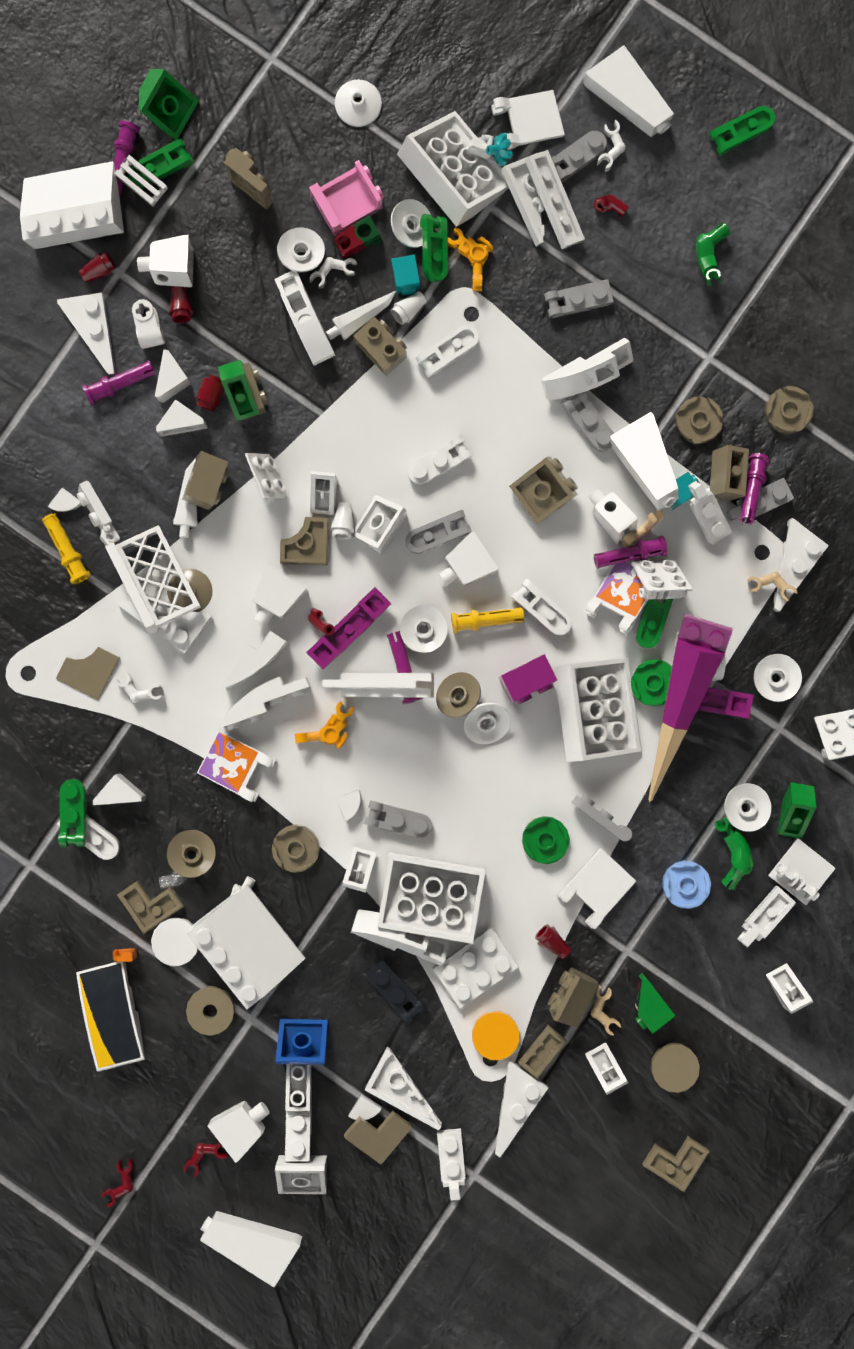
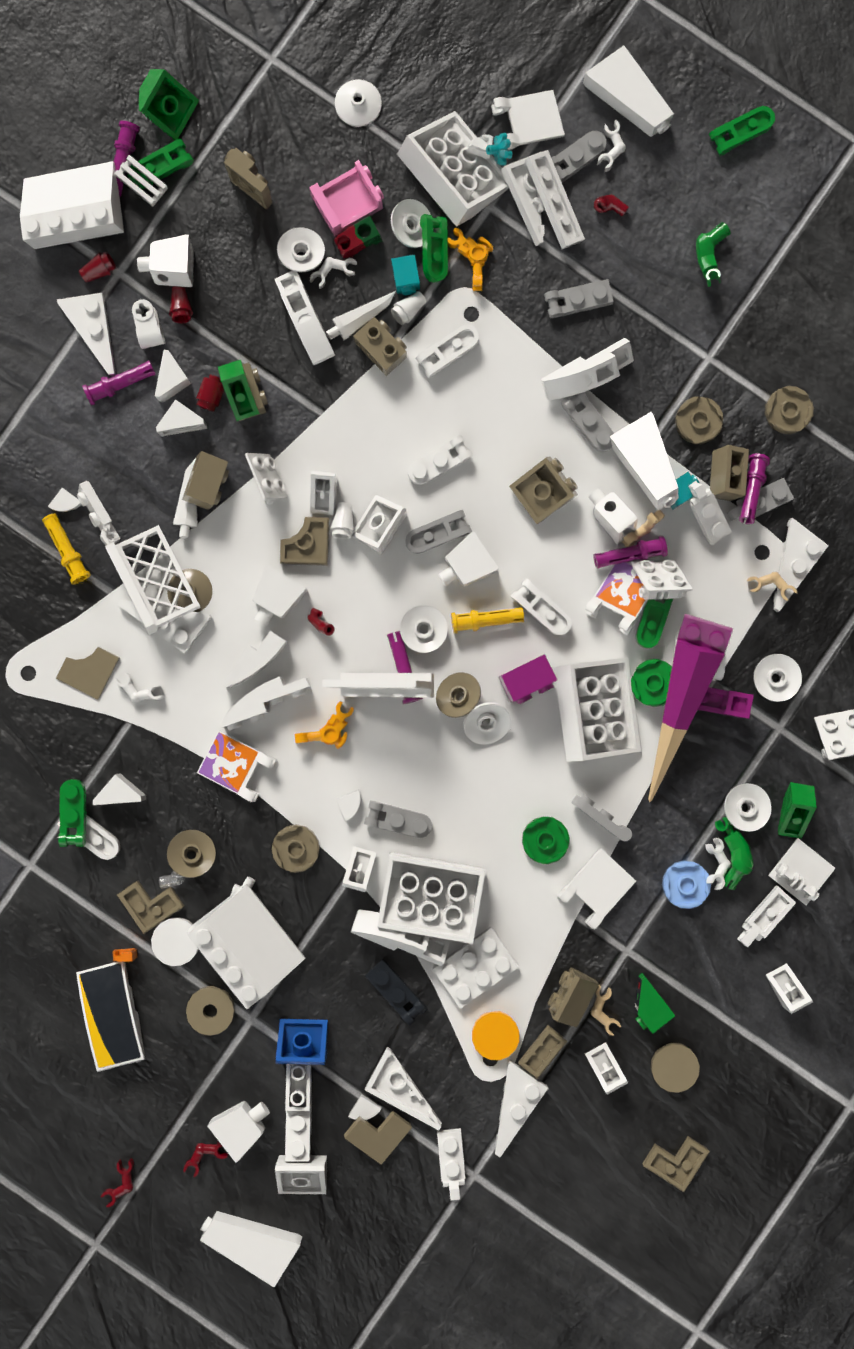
(349, 628): magenta slope -> none
(552, 941): dark red cone -> none
(724, 863): none -> white arm

